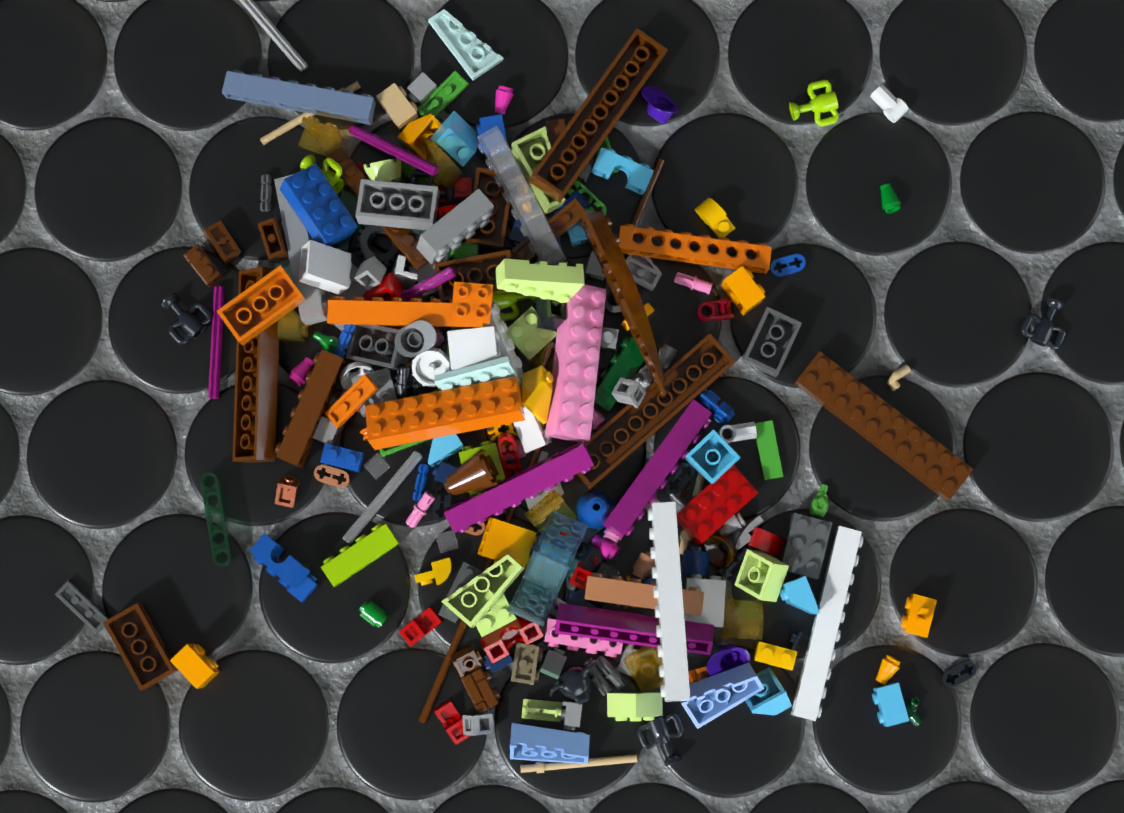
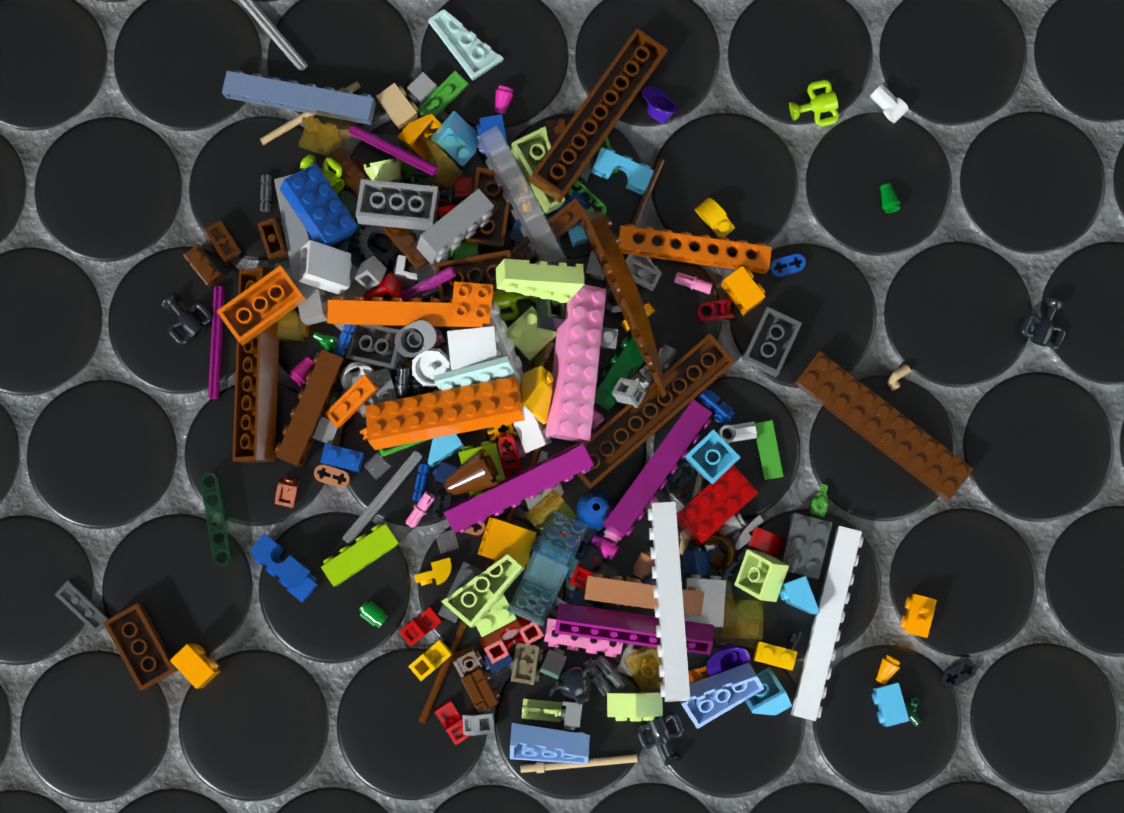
(430, 660): none -> yellow brick

